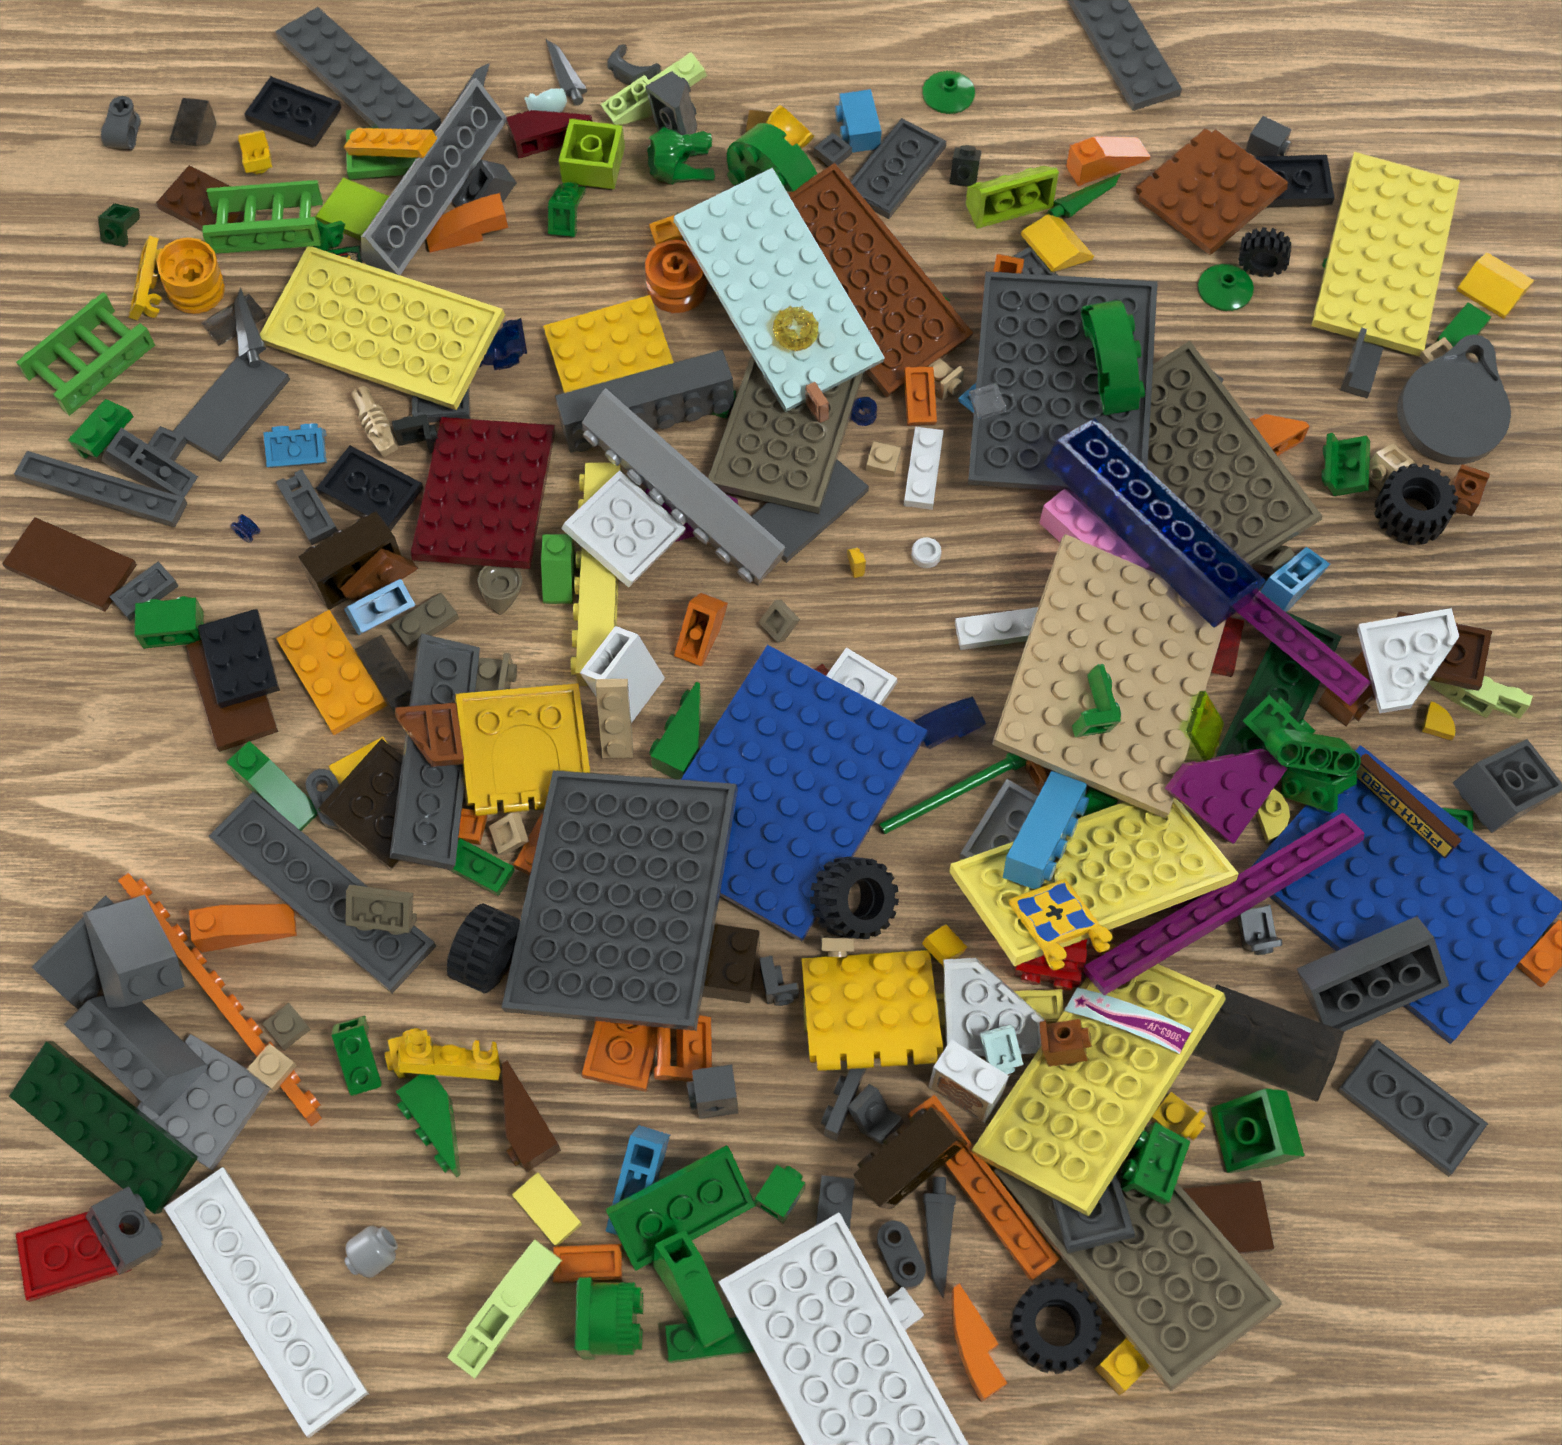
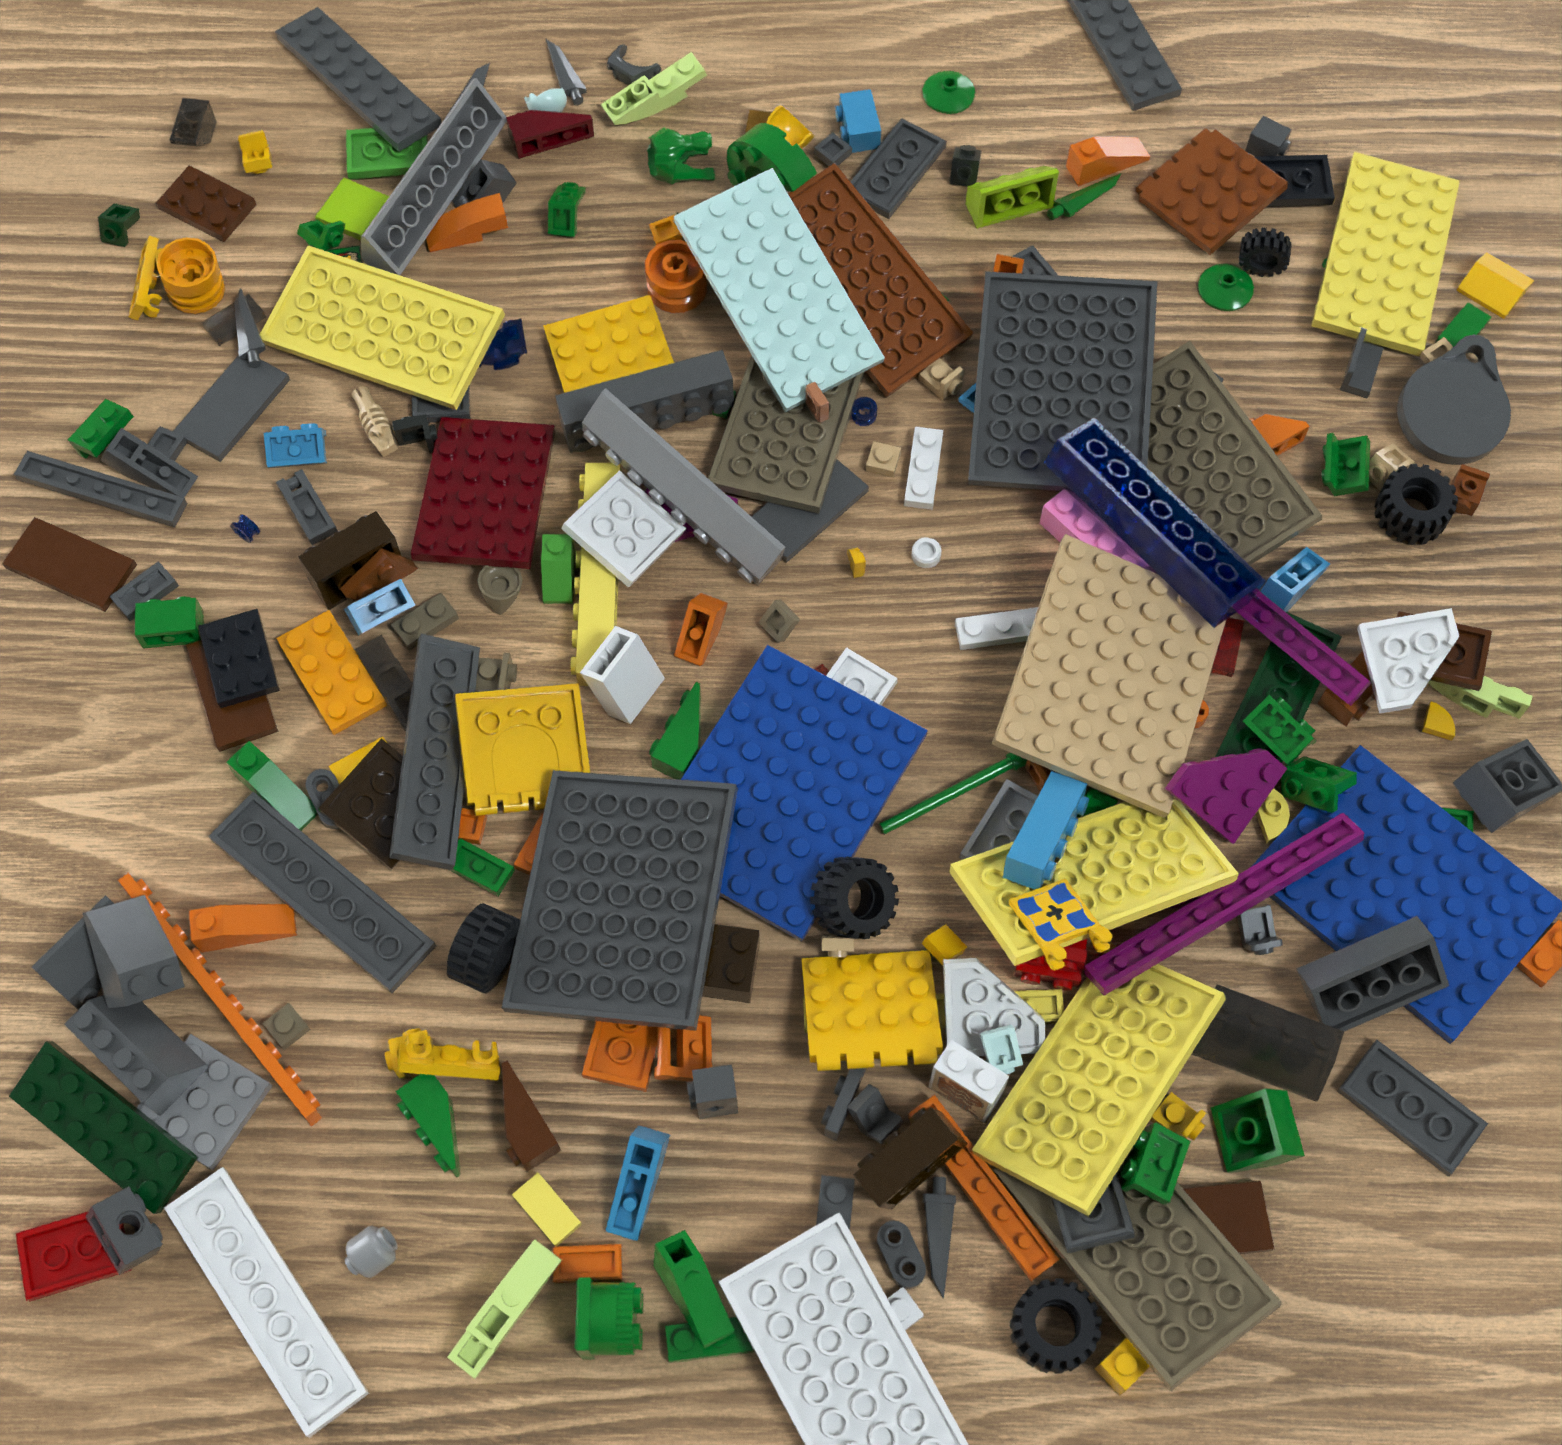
(98, 373): bright green fence -> none
(120, 124): dark grey piece -> none
(266, 234): bright green fence -> none
(271, 1067): tan plate -> none
(293, 111): black plate -> none
(356, 1055): green bracket -> none
(369, 486): black plate -> none
(379, 909): dark tan bracket -> none
(390, 142): light orange plate -> none
(434, 732): dark orange wing -> none
(508, 833): tan plate -> none
(592, 153): lime brick -> none
(614, 718): tan plate -> none
(672, 104): dark grey slope -> none
(687, 1200): green plate -> none
(771, 979): dark grey bracket -> none
(780, 1192): green brick -> none
(788, 337): clear yellow gear -> none
(920, 396): orange plate -> none
(951, 720): clear blue slope -> none
(974, 1345): orange slope -> none
(987, 401): clear tile -> none
(1056, 243): yellow slope -> none
(1064, 1042): dark orange brick -> none
(1107, 711): green bracket -> none
(1115, 355): green brick -> none
(1129, 1018): sticker -> none
(1205, 726): clear neon green piece -> none
(1274, 560): dark tan plate -> none
(1323, 760): green beam -> none
(1407, 807): tile -> none

